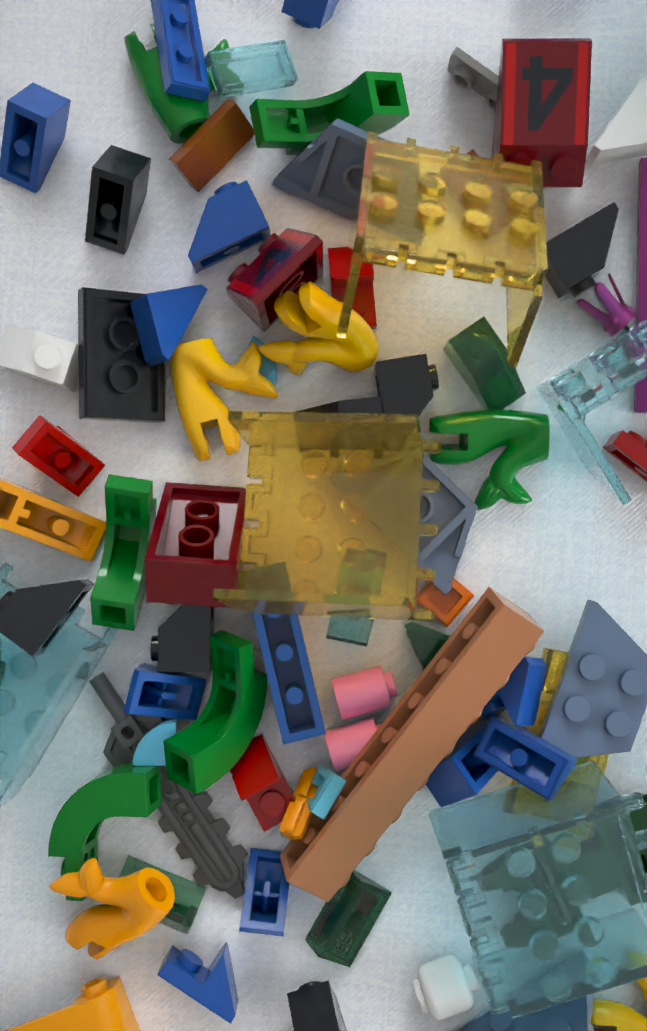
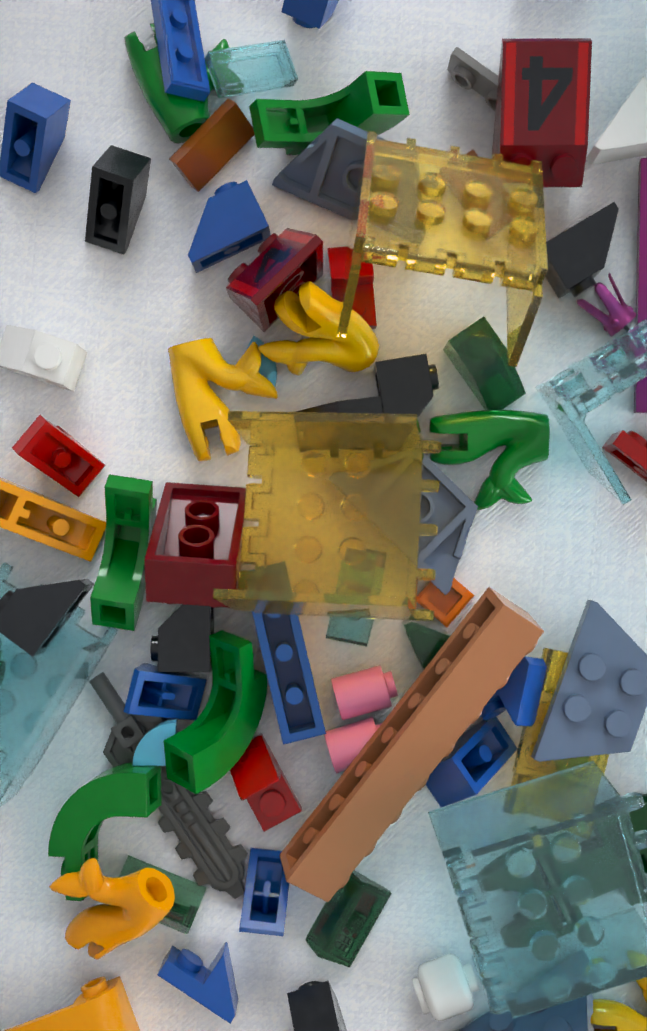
(112, 367): black tile -> none
(163, 320): blue slope -> none
(298, 813): light orange piece -> none
(327, 791): medium azure tile -> none
(524, 757): blue slope -> none

